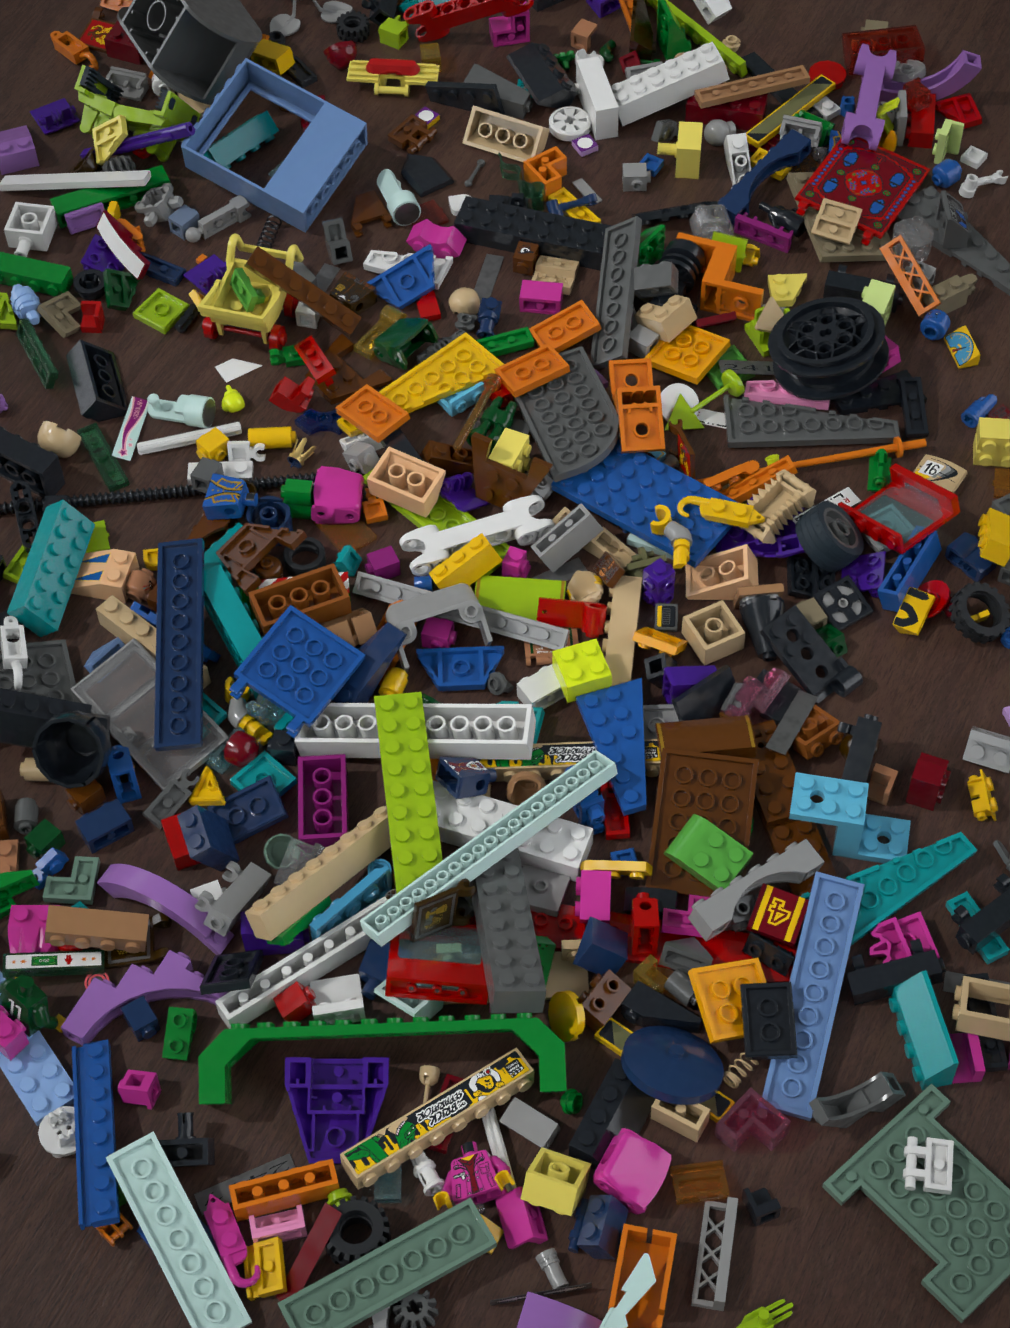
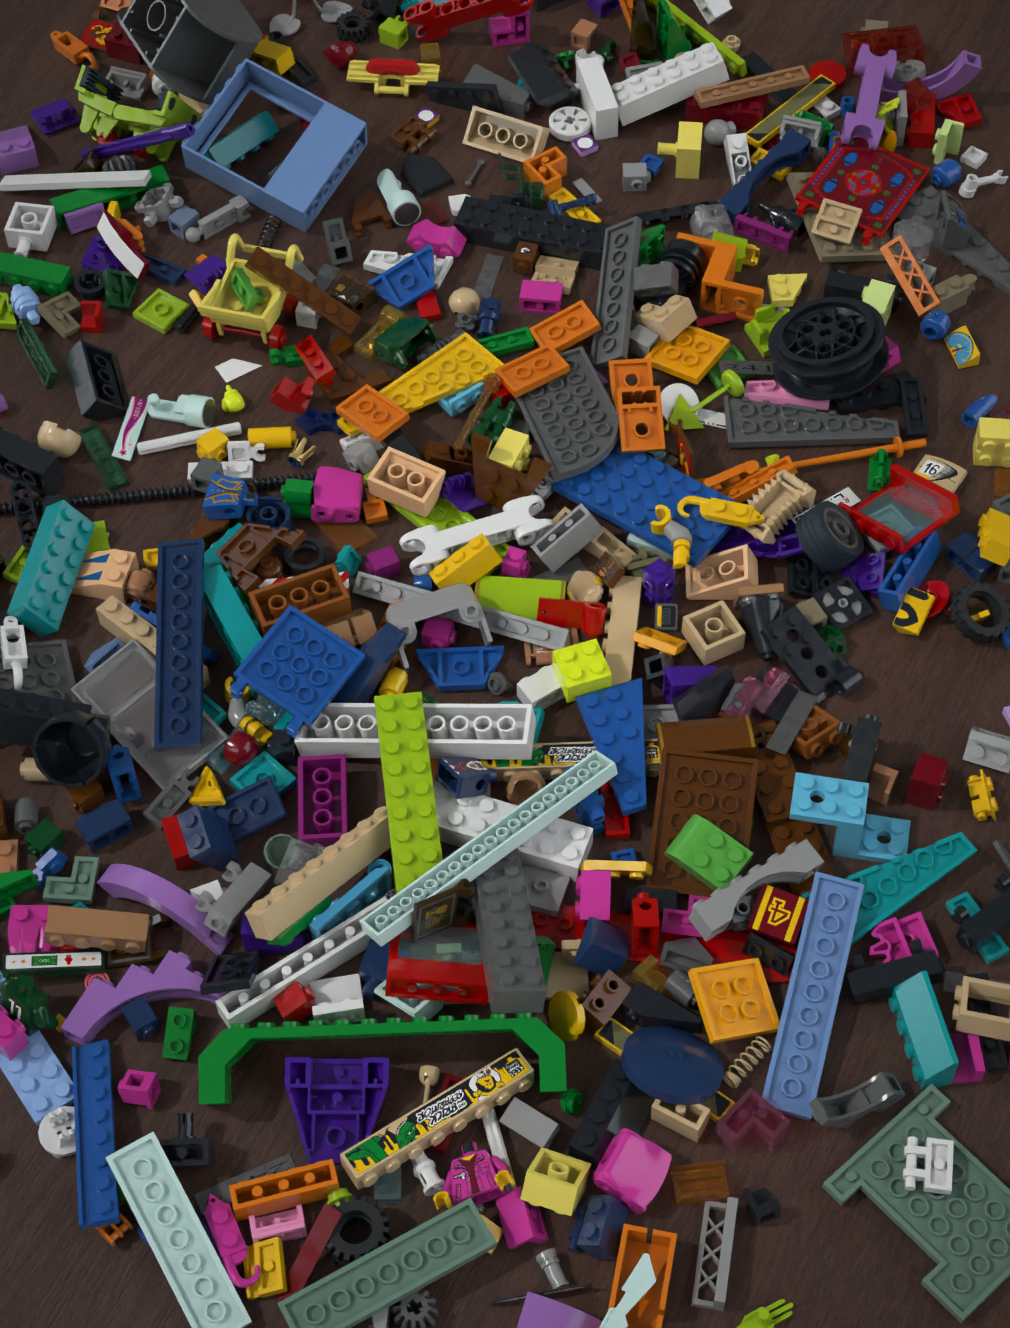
(109, 137): light yellow wing -> none
(665, 130): dark grey hinge -> none
(768, 1021): black tile -> none
(769, 316): tan piece -> none

